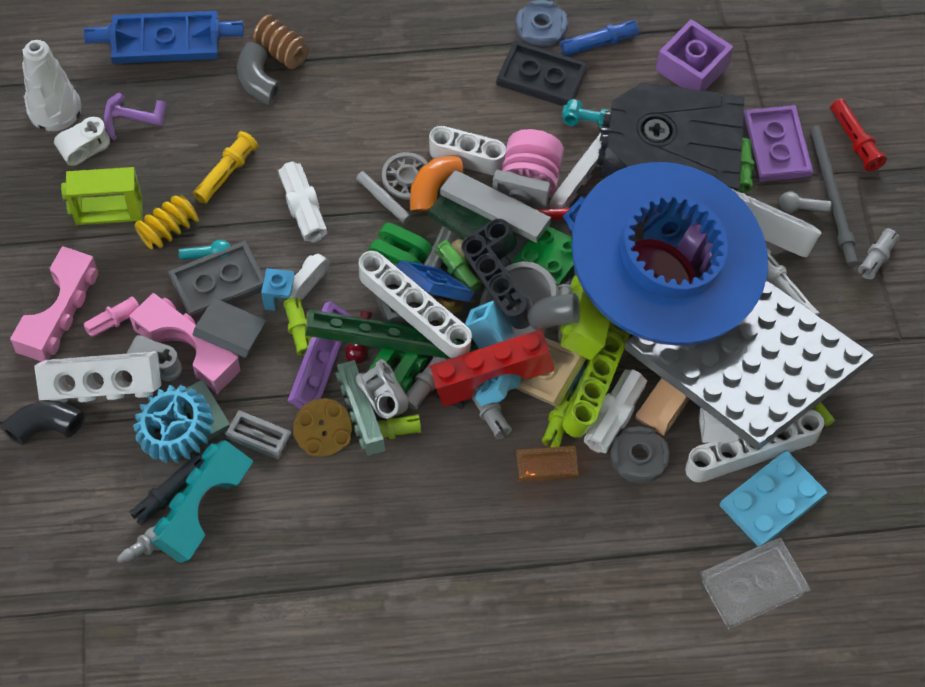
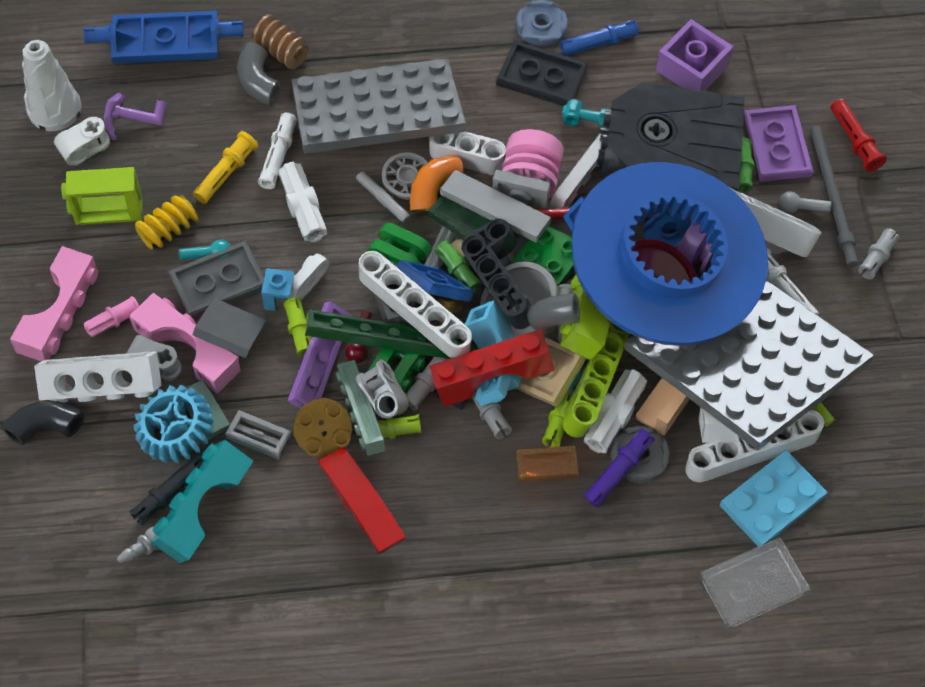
(281, 141): none -> white pin
(361, 500): none -> red slope
(377, 105): none -> plate
(619, 467): none -> dark purple pin

